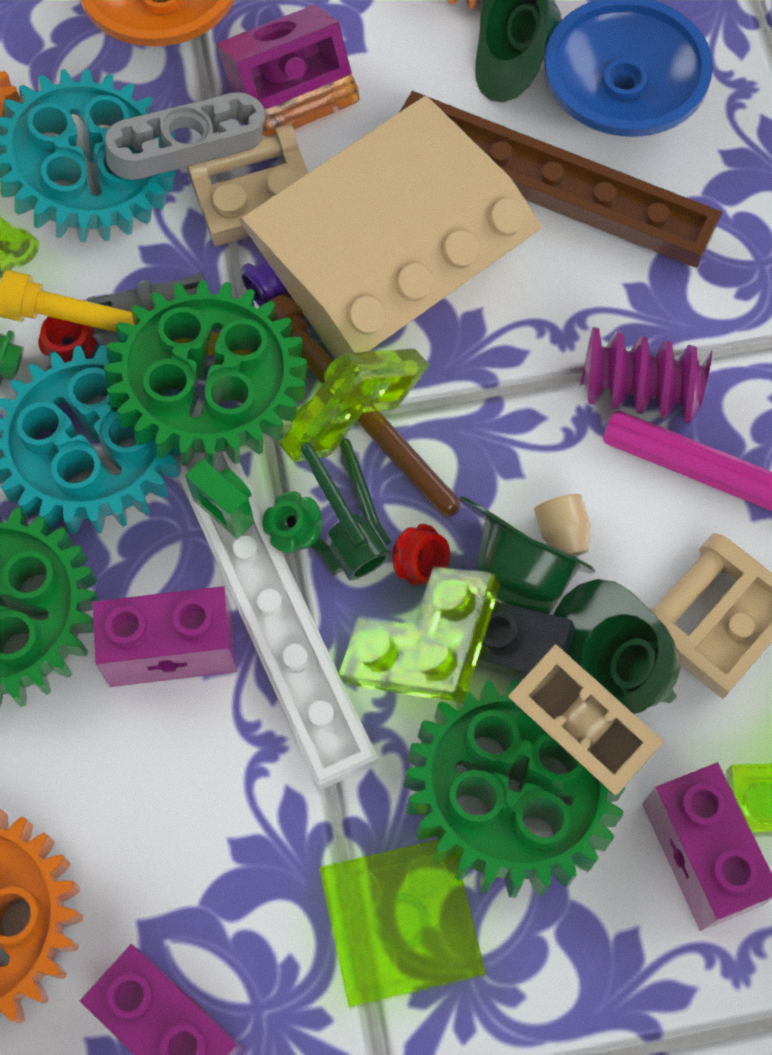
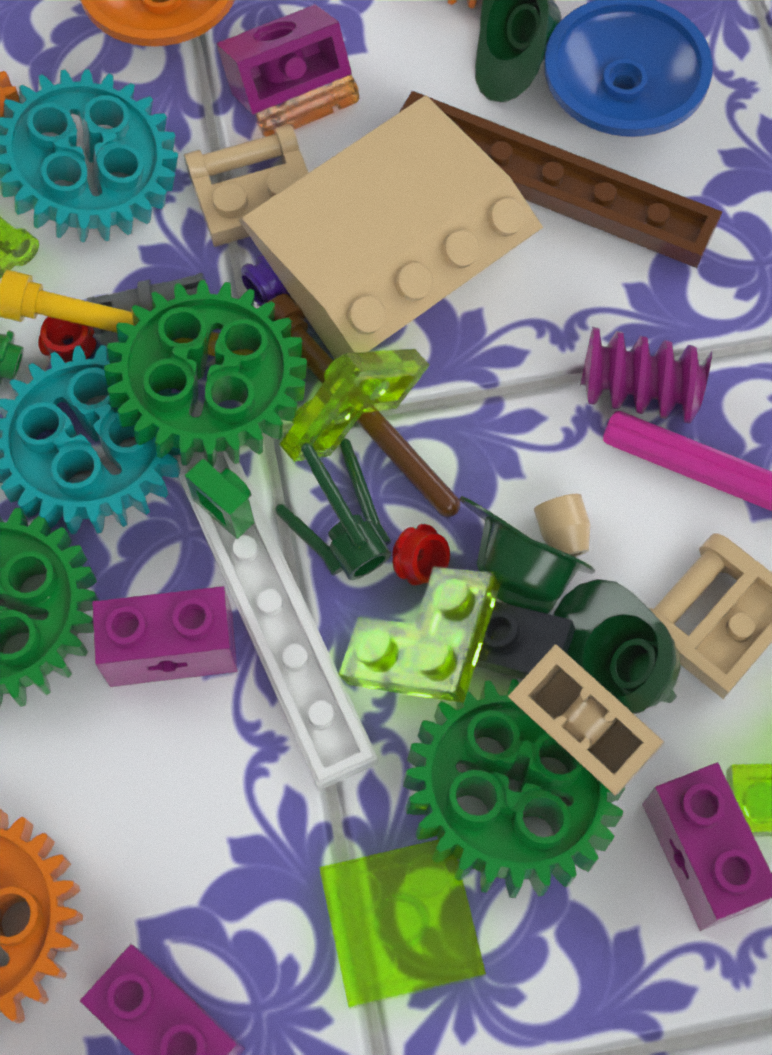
(173, 154): light grey beam -> none
(307, 526): green plate -> none

